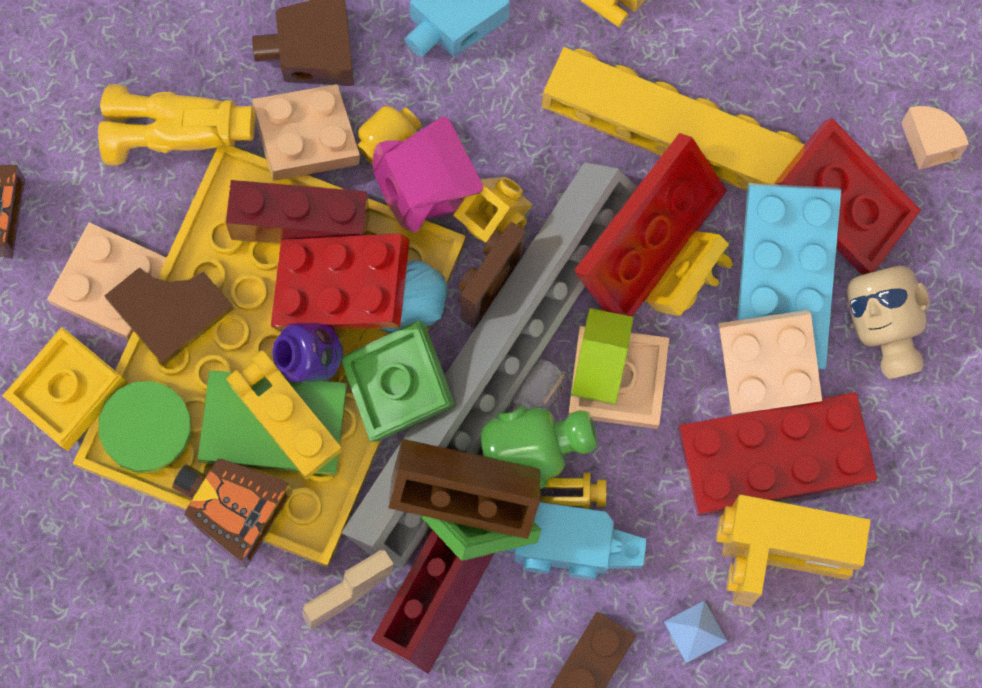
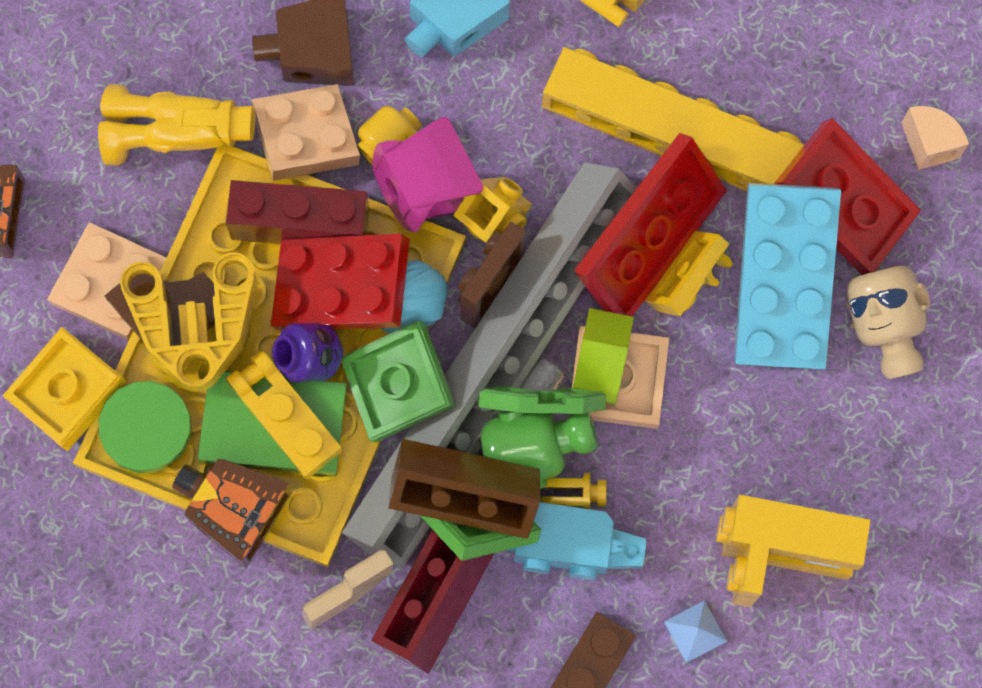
(232, 318): none -> yellow connector
(560, 400): none -> bright green tile
(770, 362): light nougat plate -> none
(777, 453): red plate -> none

